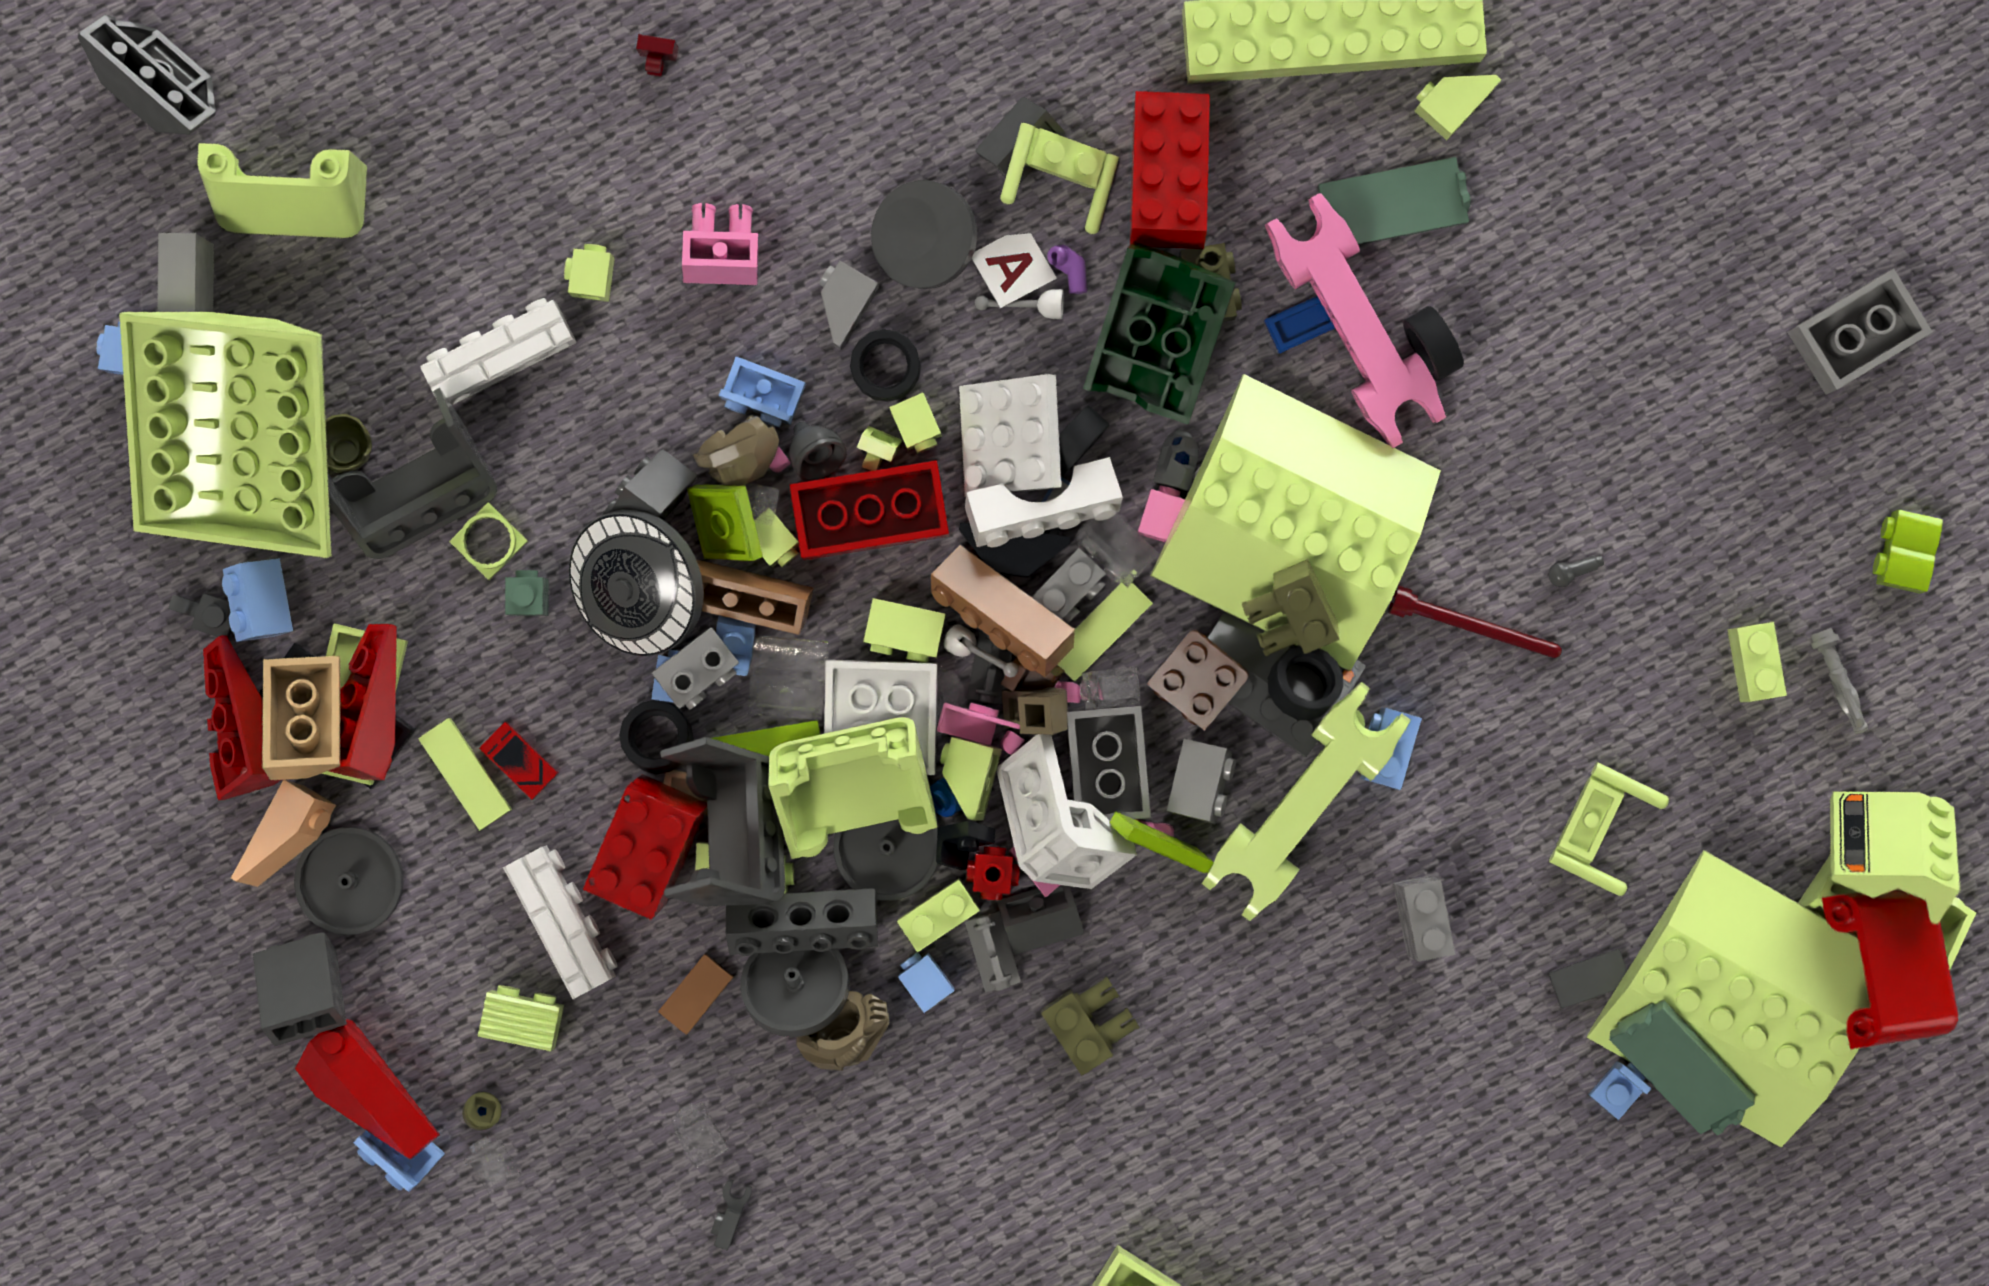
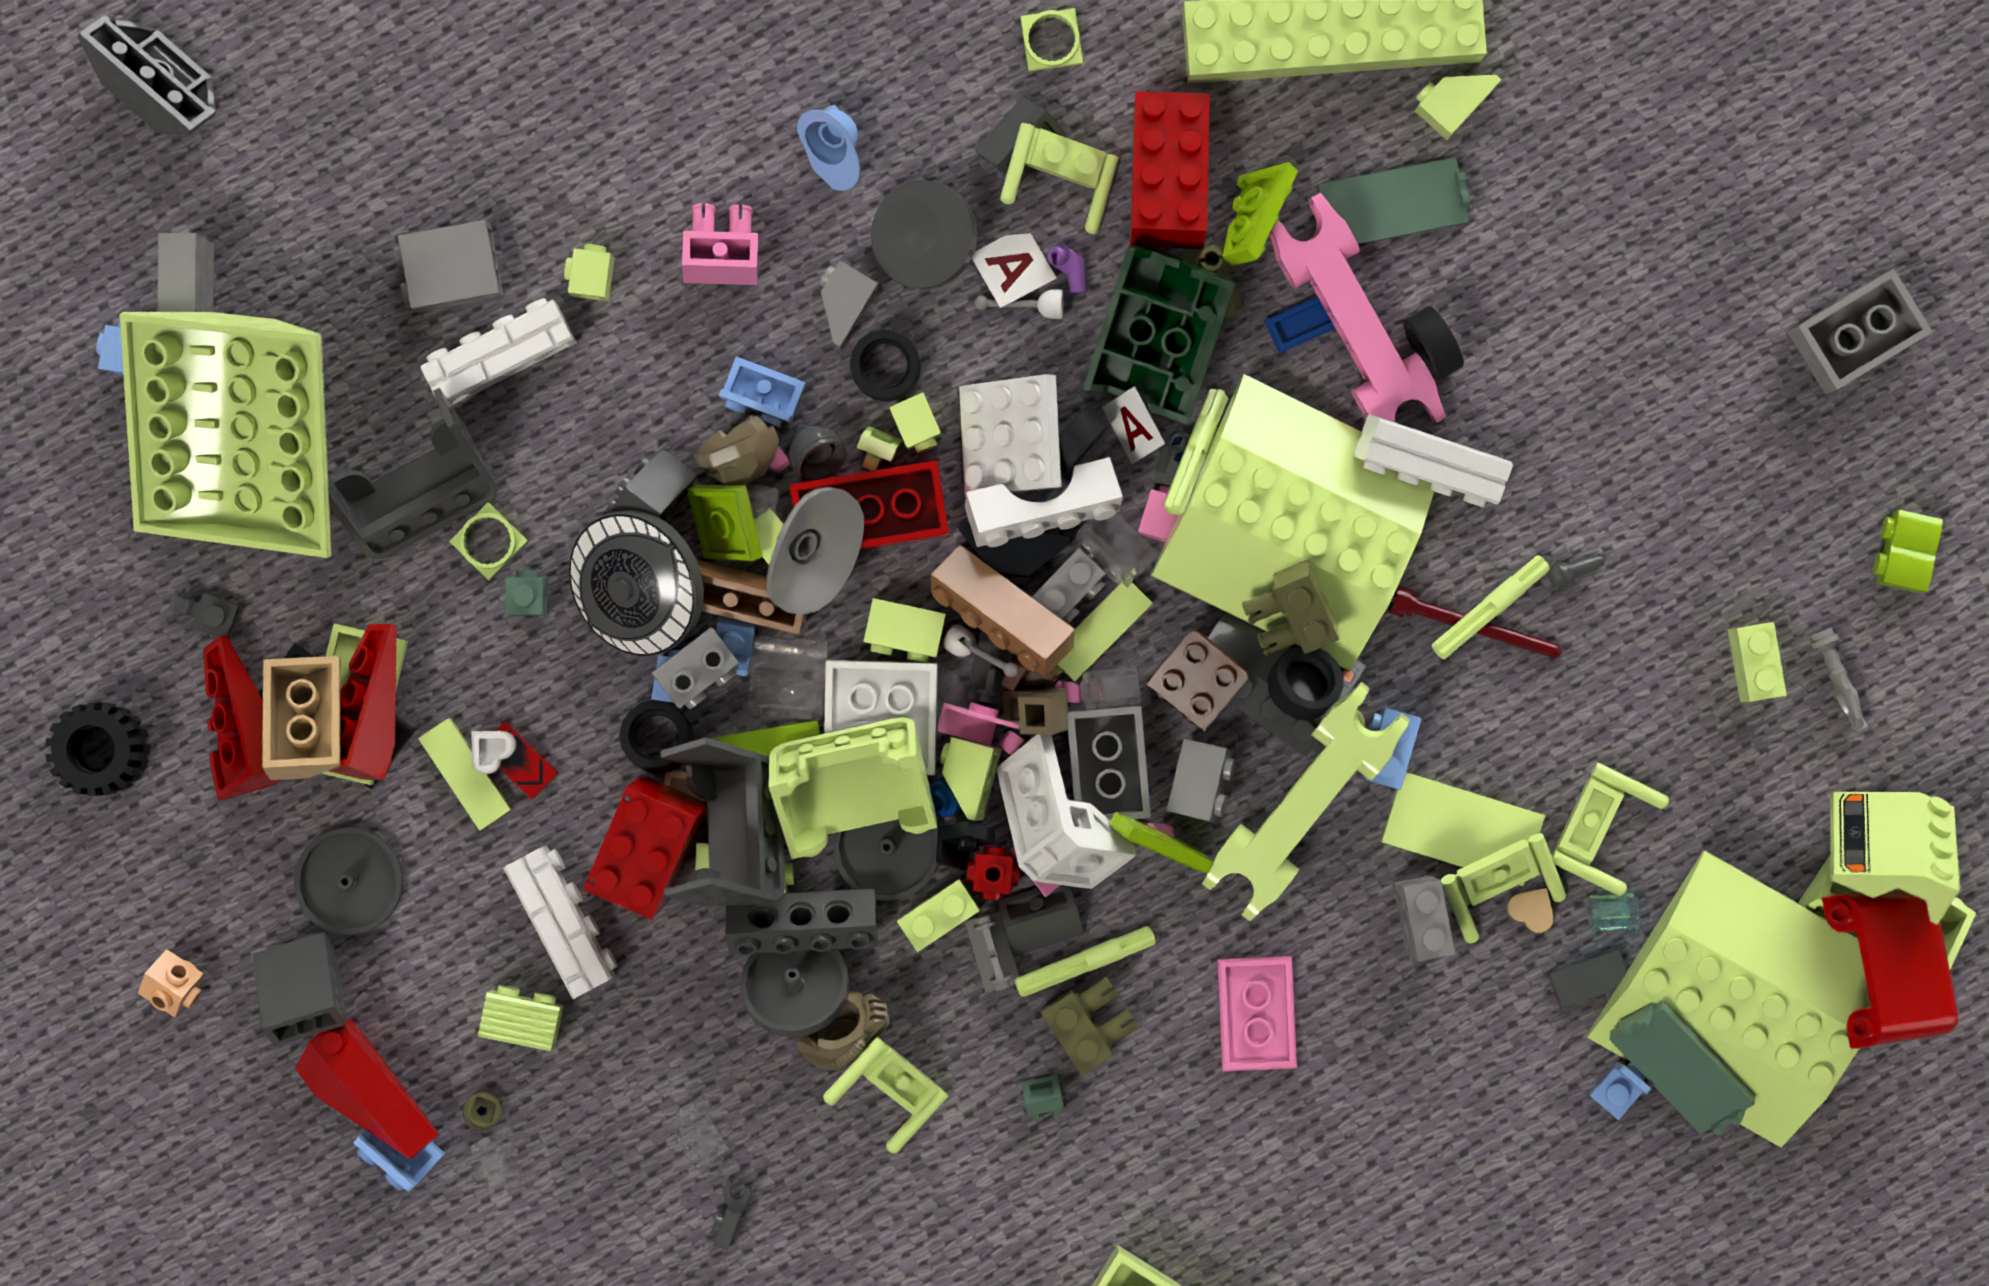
(67, 755): none -> black tyre
(171, 984): none -> light nougat brick
(257, 600): light blue brick -> none
(287, 828): light nougat slope -> none
(315, 207): yellowish green windscreen -> none
(343, 455): olive hair -> none
(449, 266): none -> light grey brick
(490, 749): none -> white tile
(656, 51): dark red tile -> none
(695, 994): medium nougat tile -> none
(815, 551): none -> light grey hat
(830, 146): none -> light blue piece
(899, 1081): none -> yellowish green plate
(925, 980): light blue brick -> none
(1036, 63): none -> yellowish green piece
(1042, 1096): none -> sand green tile
(1085, 961): none -> yellowish green axle
(1133, 425): none -> white sticker
(1195, 452): none -> yellowish green axle
(1257, 211): none -> lime wing
(1257, 1013): none -> bright pink tile
(1432, 459): none -> white brick
(1454, 822): none -> yellowish green tile
(1491, 606): none -> yellowish green axle
(1498, 874): none -> yellowish green plate
(1532, 908): none -> tan tile
(1616, 913): none -> clear light blue tile

